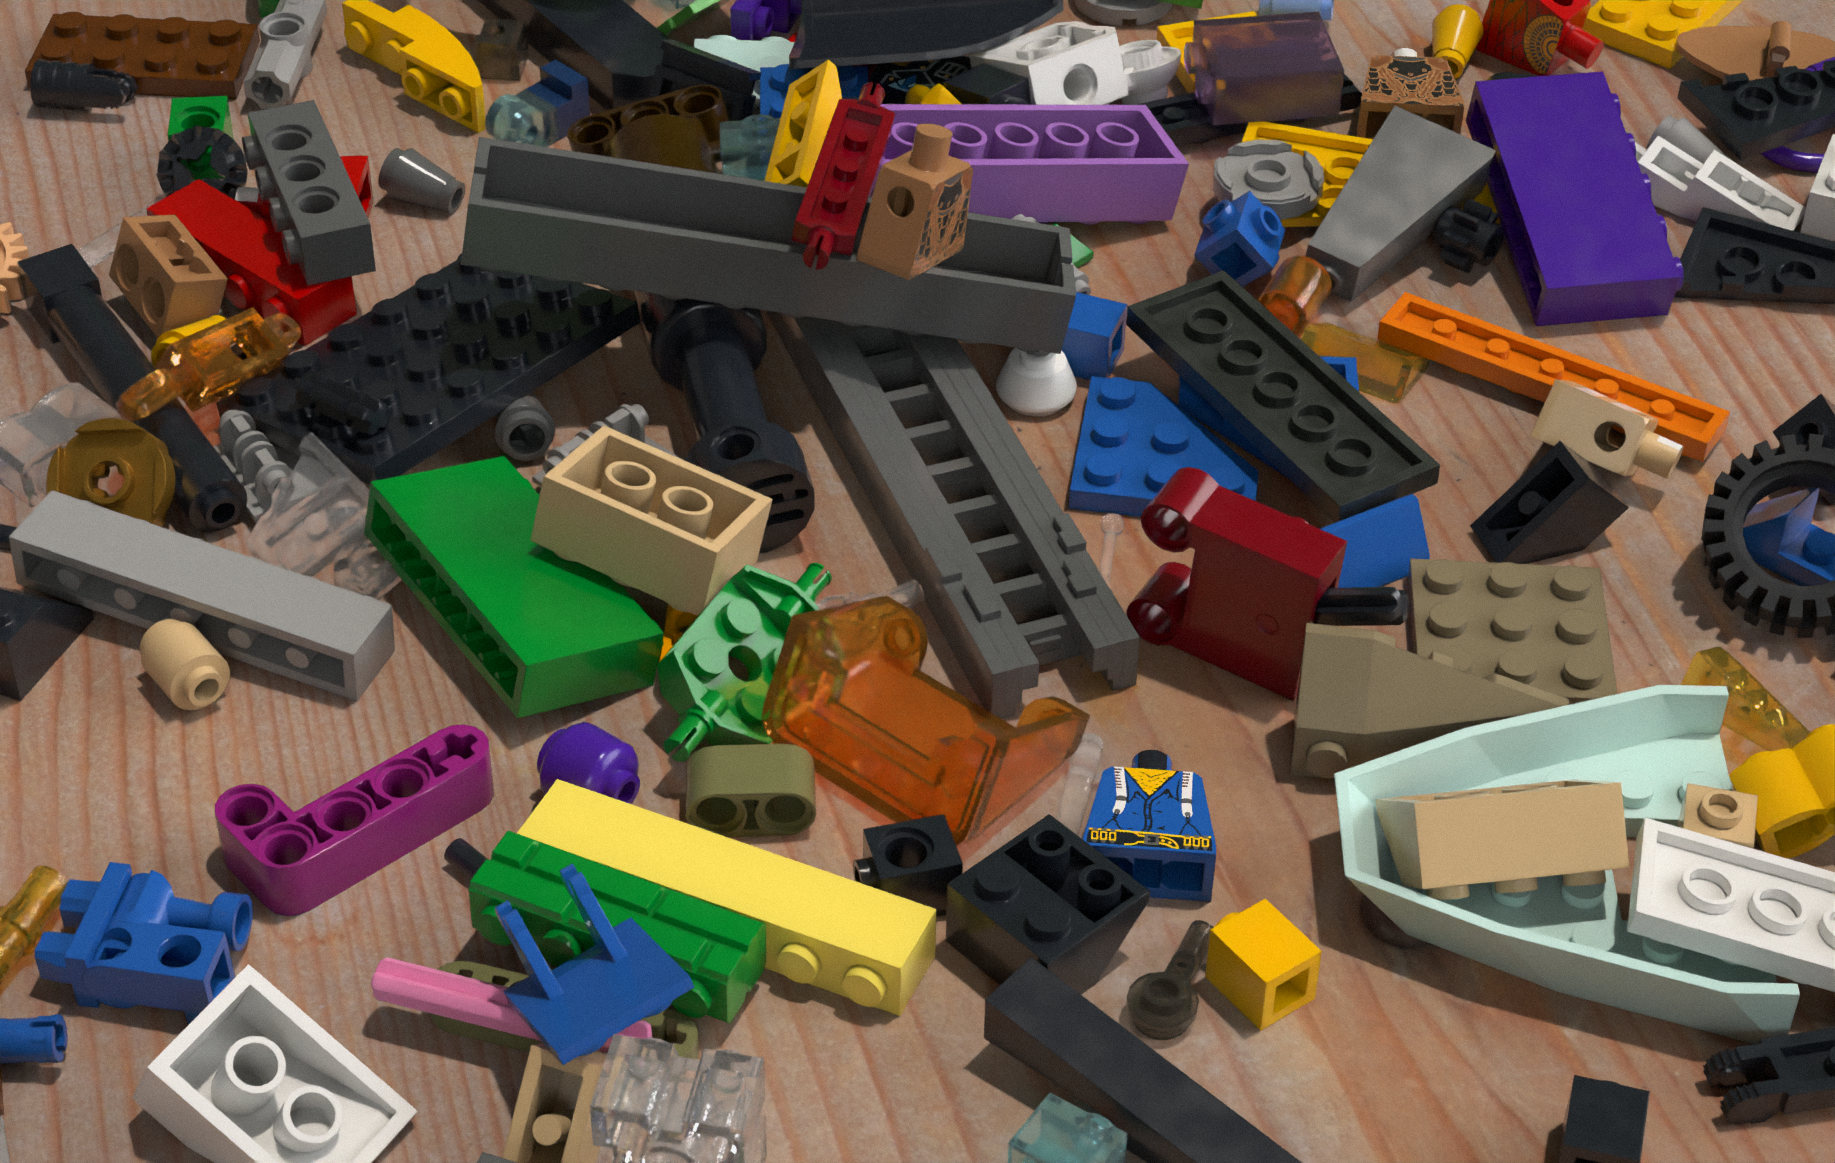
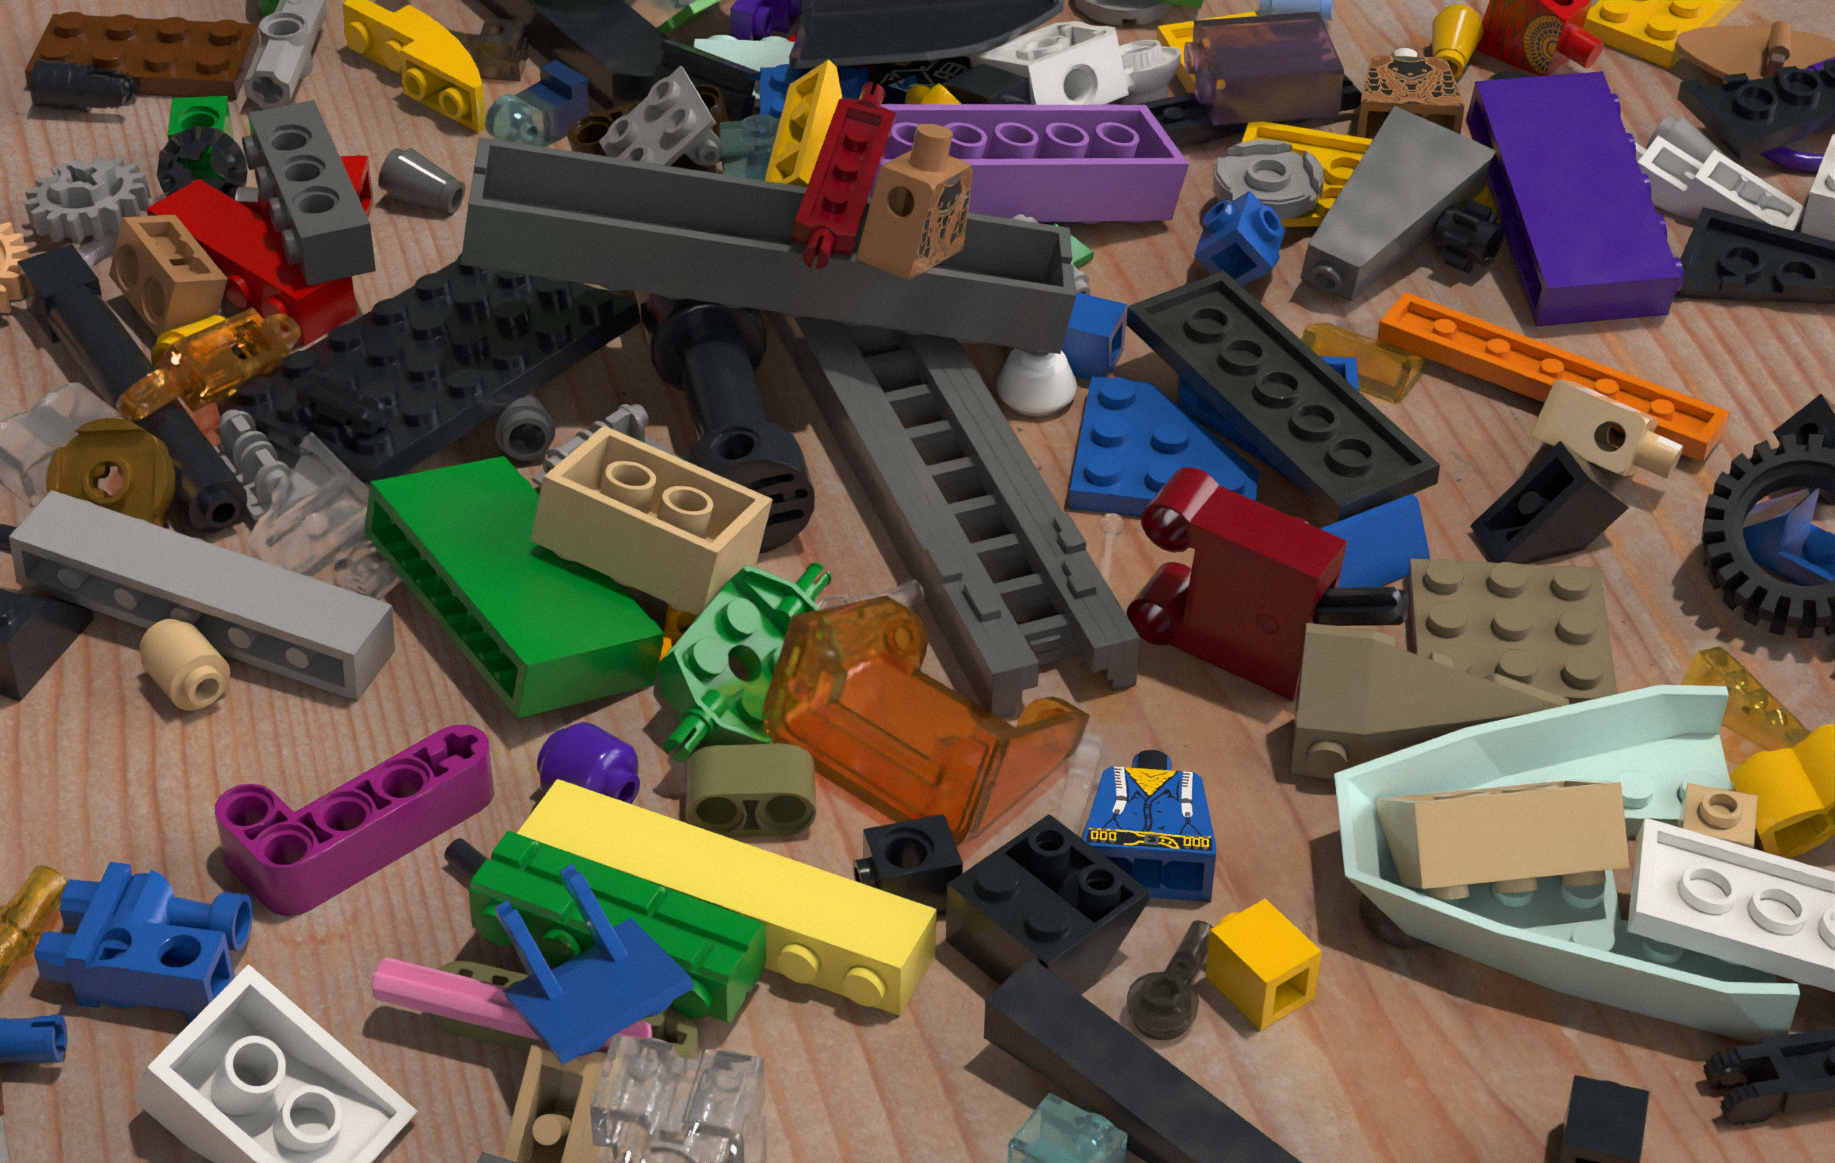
(86, 199): none -> light grey gear
(666, 126): none -> light grey hinge
(1297, 292): clear orange brick -> none

